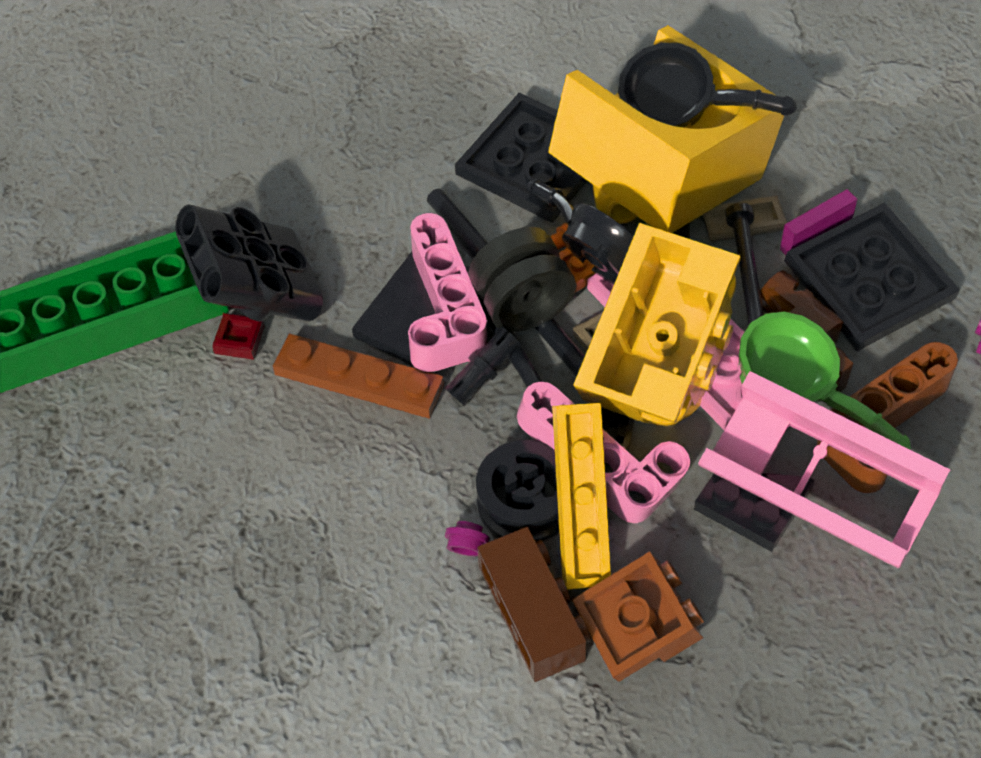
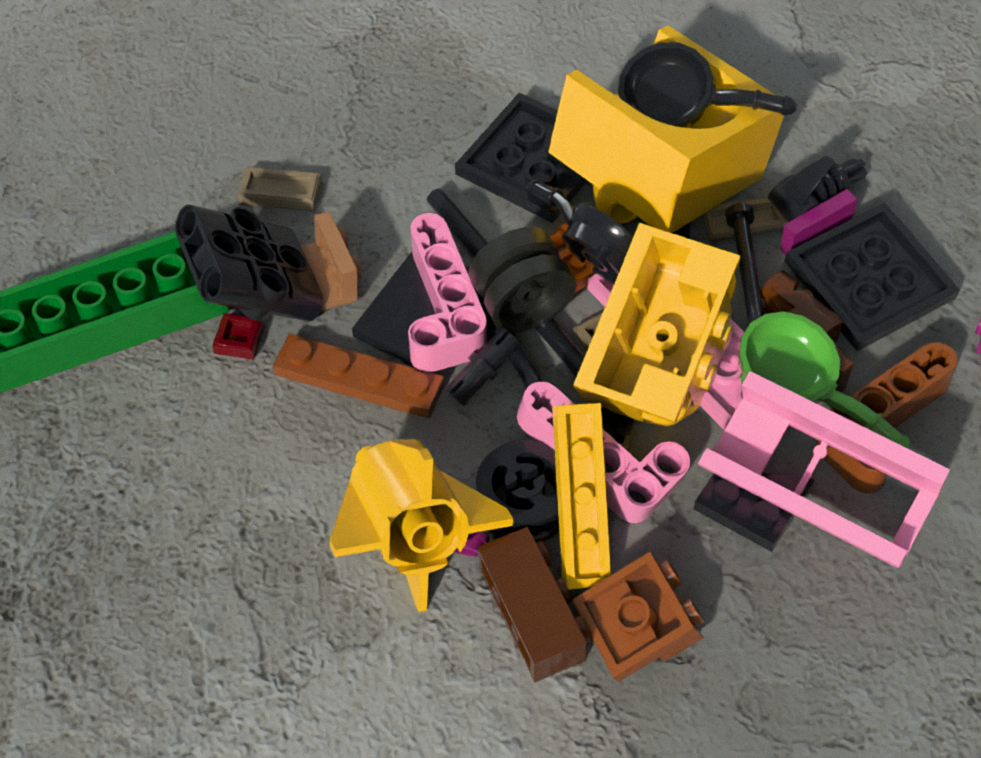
(279, 188): none -> dark tan tile
(332, 263): none -> medium nougat bracket
(410, 512): none -> yellow brick
(815, 185): none -> black piece

